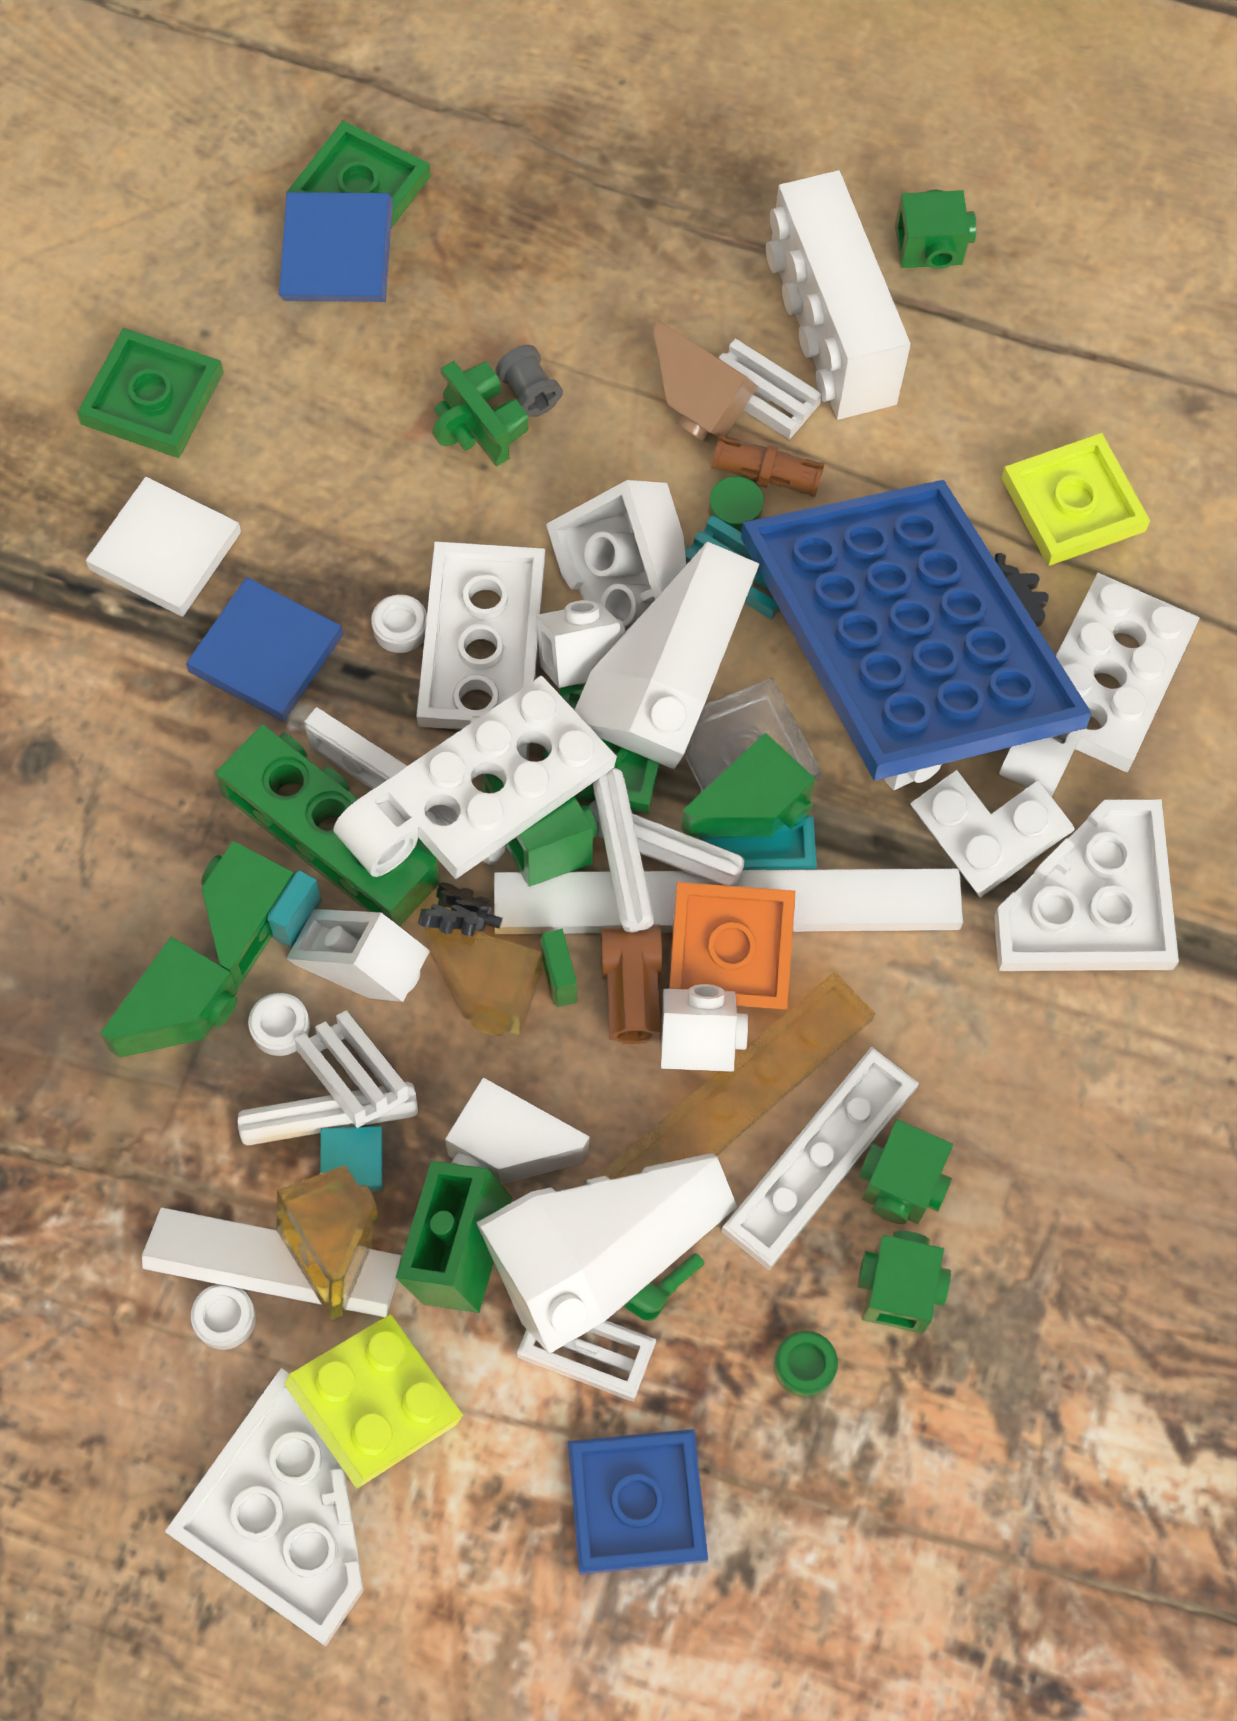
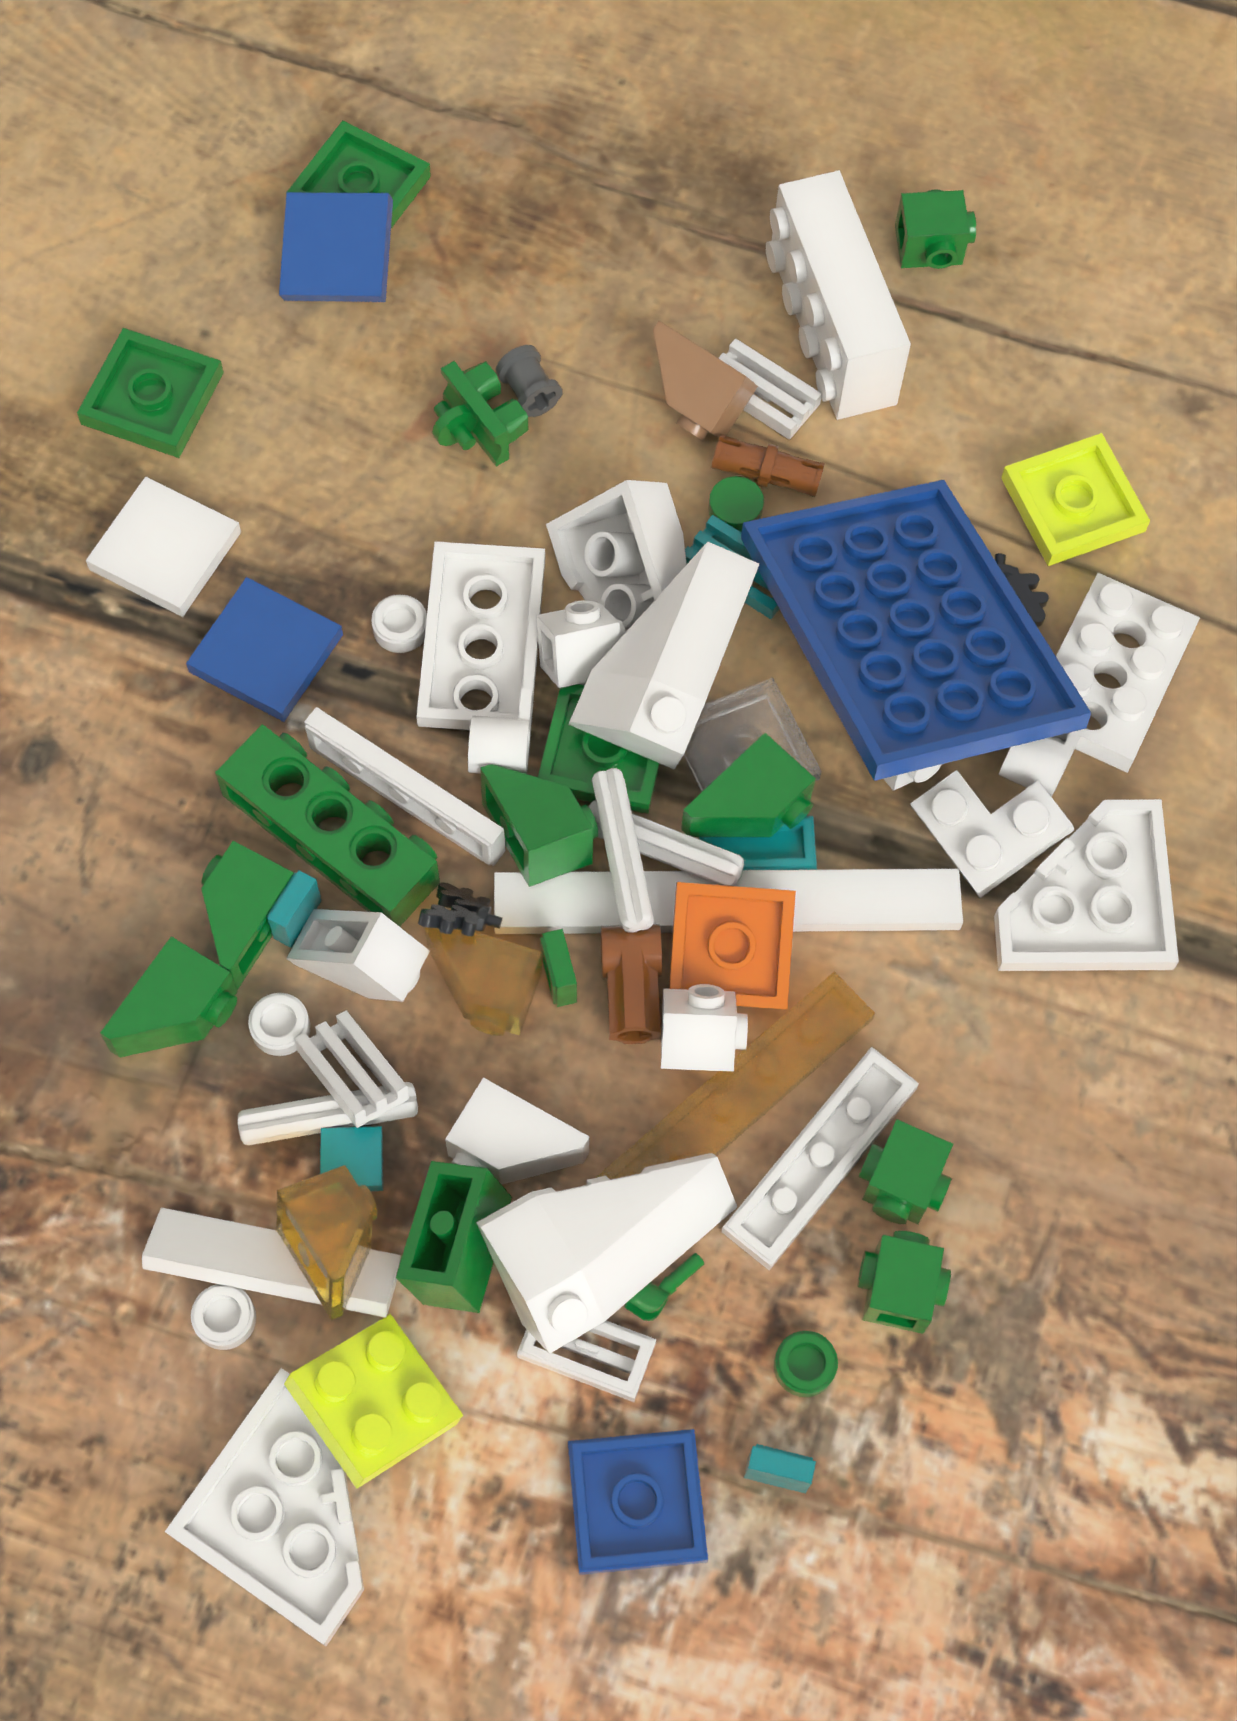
(390, 818): white hinge -> none
(780, 1468): none -> teal tile

